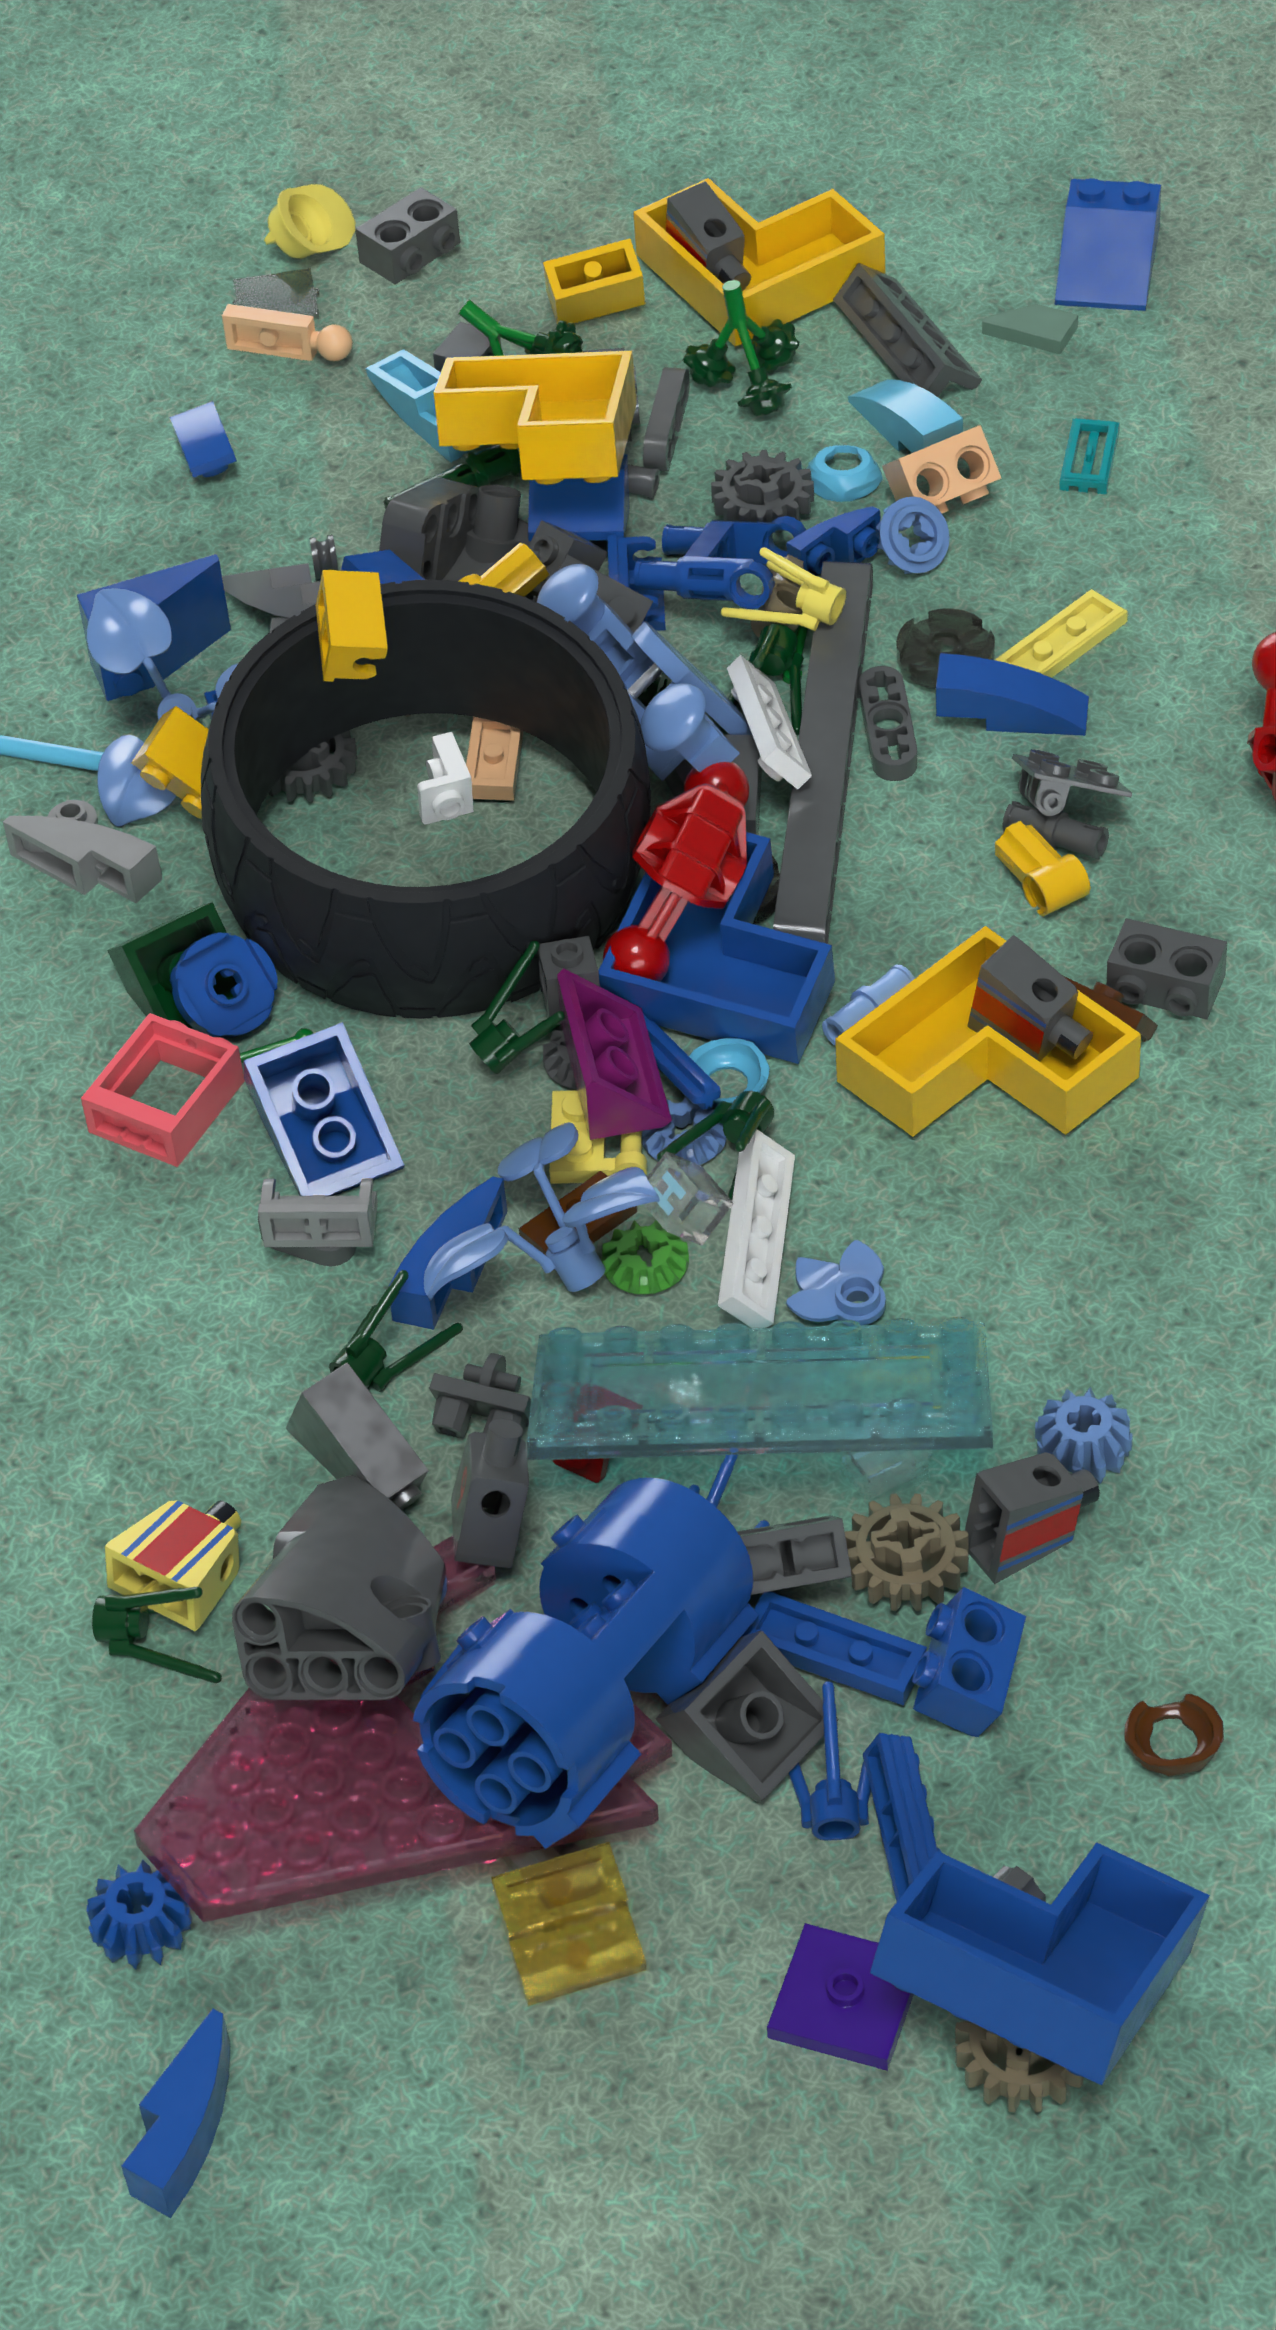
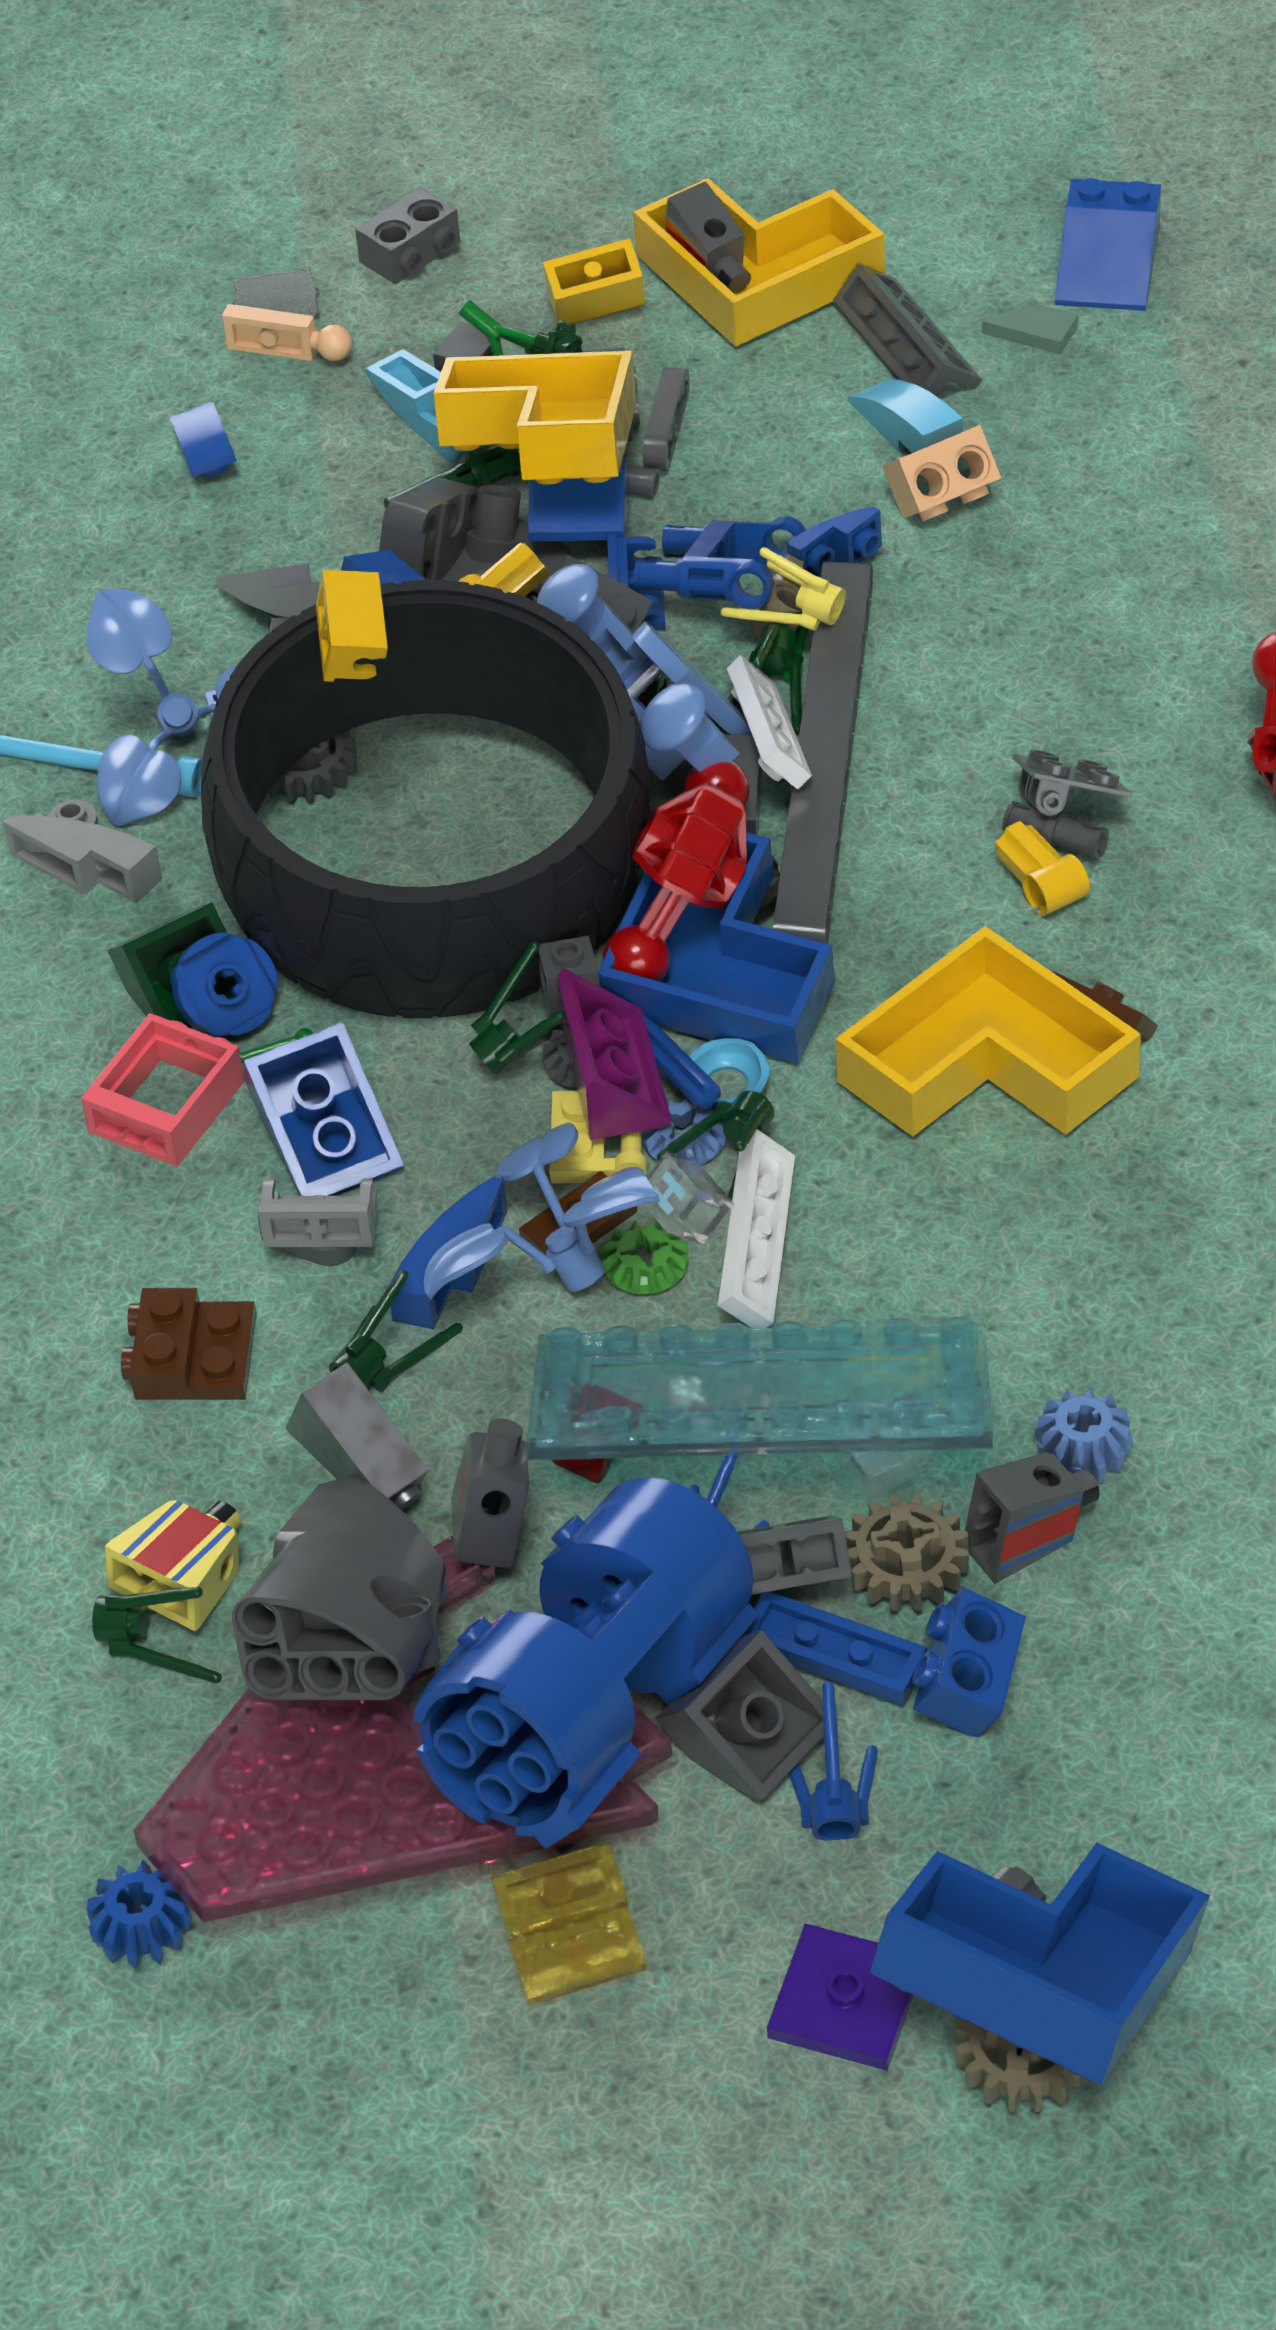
(174, 758): yellow brick -> none
(181, 2119): blue slope -> none
(188, 1346): none -> reddish brown plate
(196, 610): blue slope -> none
(310, 221): light yellow piece -> none
(323, 555): dark grey bush -> none
(449, 783): white bracket -> none
(460, 1398): dark grey hips -> none
(493, 759): light nougat plate -> none
(554, 543): dark grey brick -> none
(762, 489): dark grey gear -> none
(771, 348): dark green plant -> none
(831, 1288): medium blue plate -> none
(844, 484): medium azure piece -> none
(866, 1000): light blue pin -> none
(894, 708): dark grey beam -> none
(900, 1807): blue piece -> none
(921, 643): clear smoke plate -> none
(927, 524): medium blue gear -> none
(1008, 697): blue slope -> none
(1027, 1002): dark grey torso -> none
(1067, 635): light yellow tile -> none
(1086, 479): teal tile -> none
(1167, 968): dark grey brick -> none
(1194, 1714): reddish brown piece -> none

